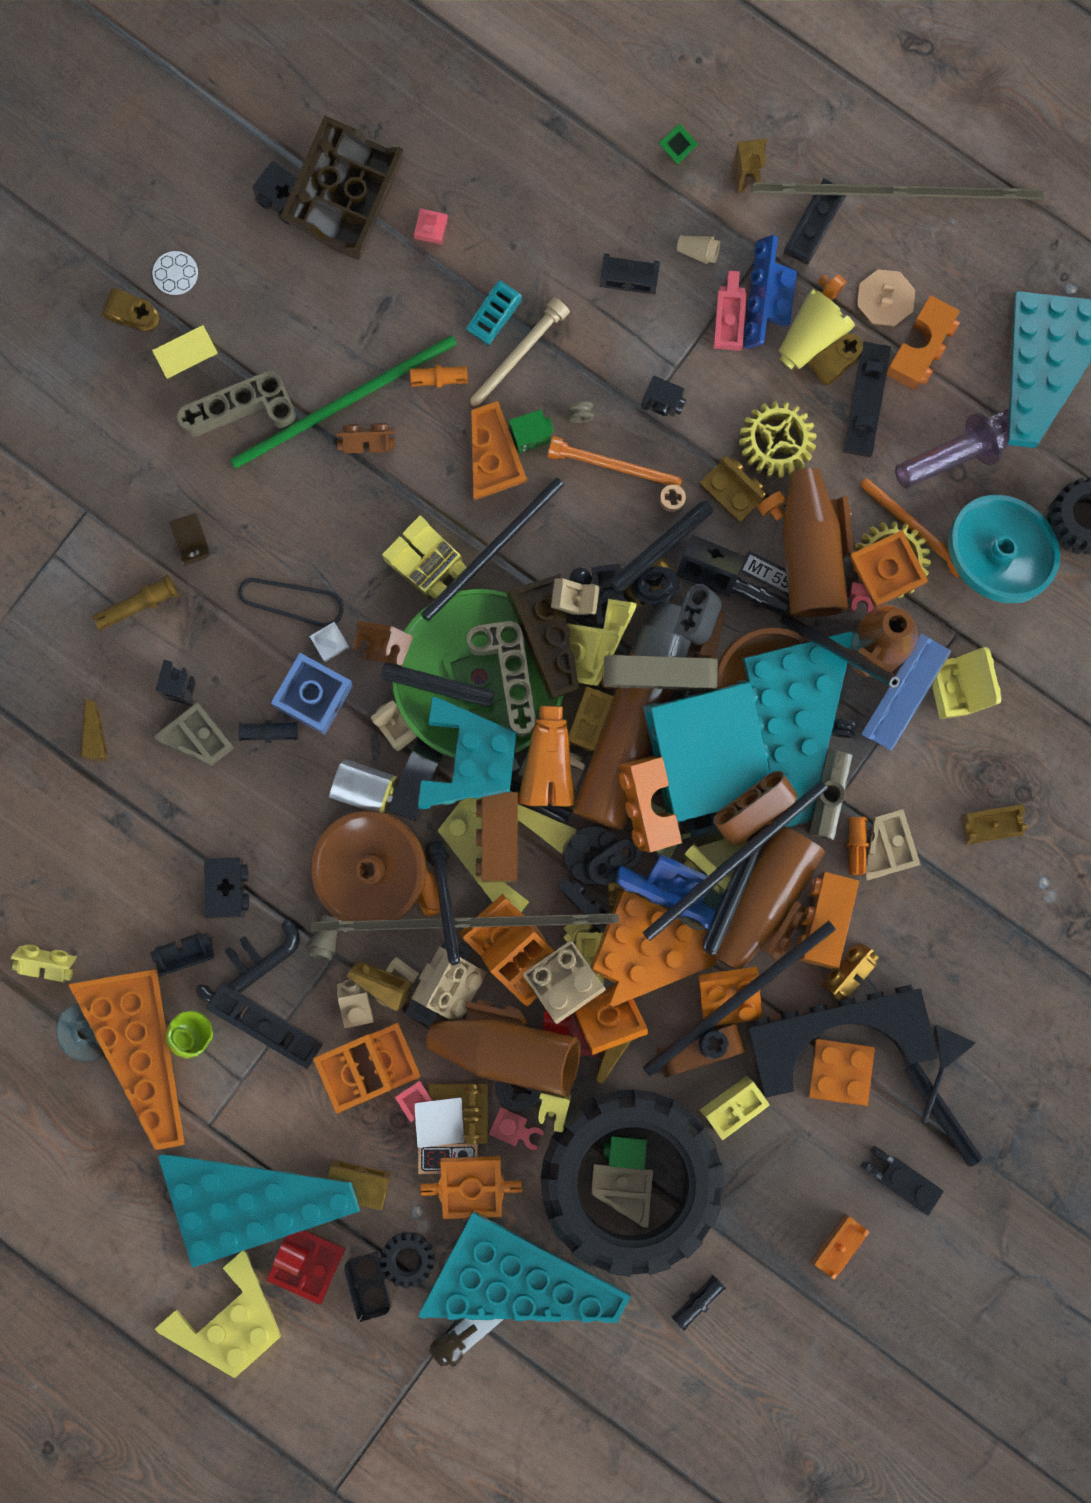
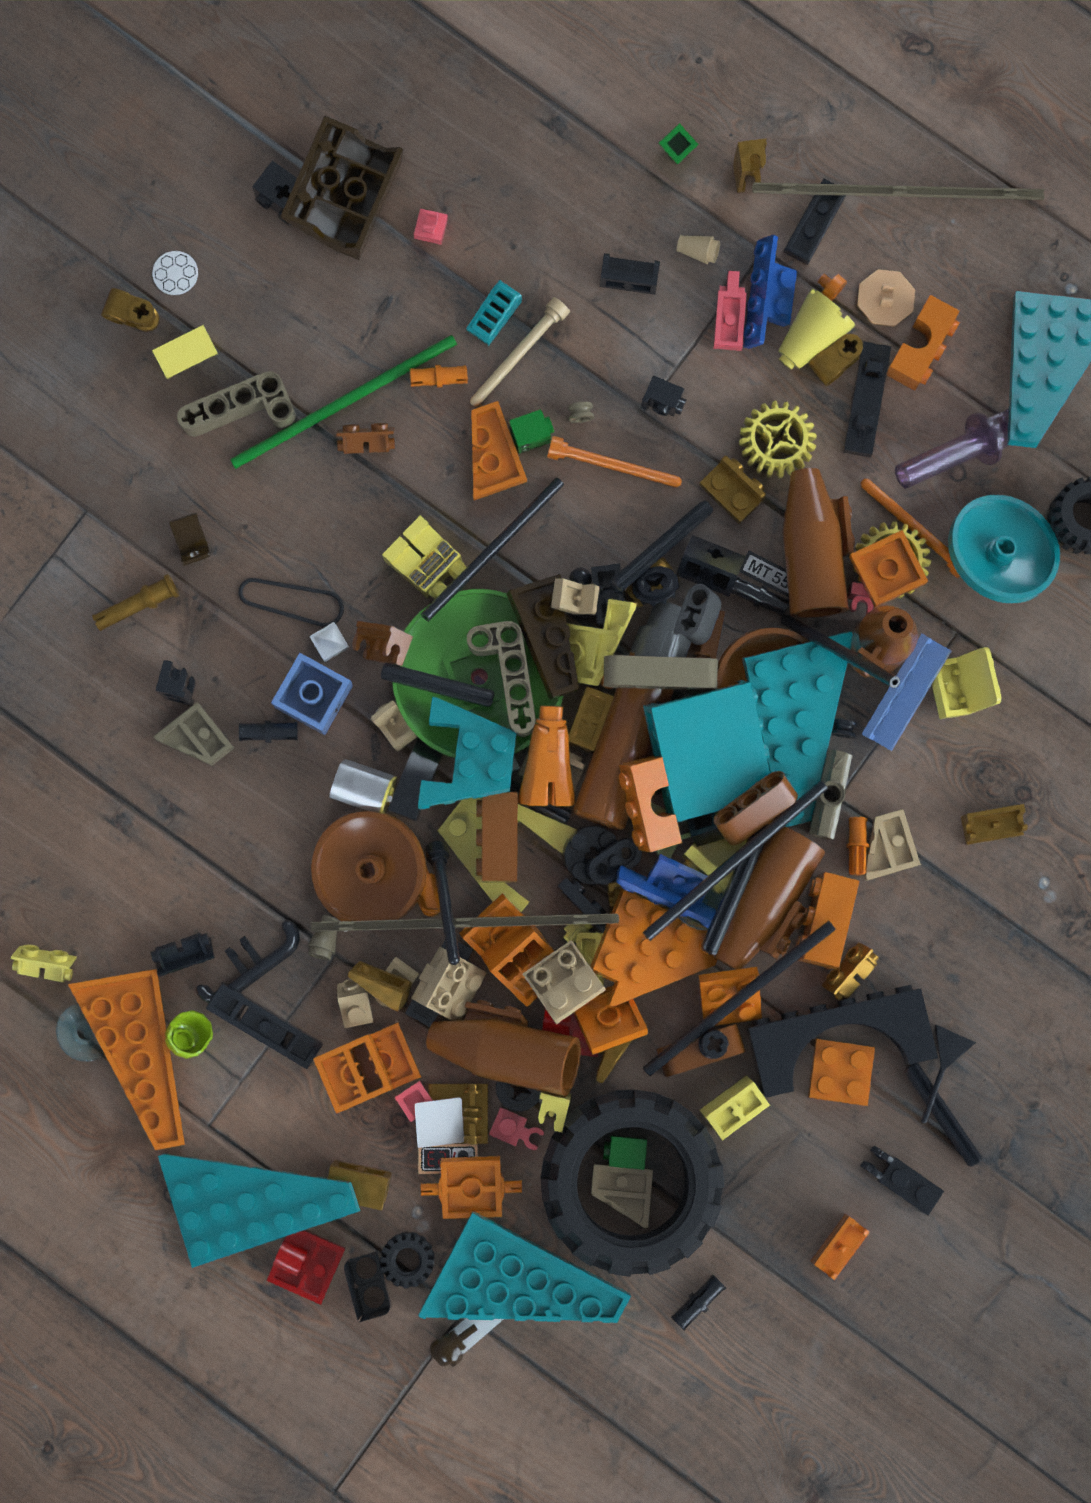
(93, 739): pearl gold slope -> none
(217, 903): black brick -> none
(237, 1332): light yellow wing -> none
(666, 504): light nougat bush -> none
(772, 505): orange tile -> none

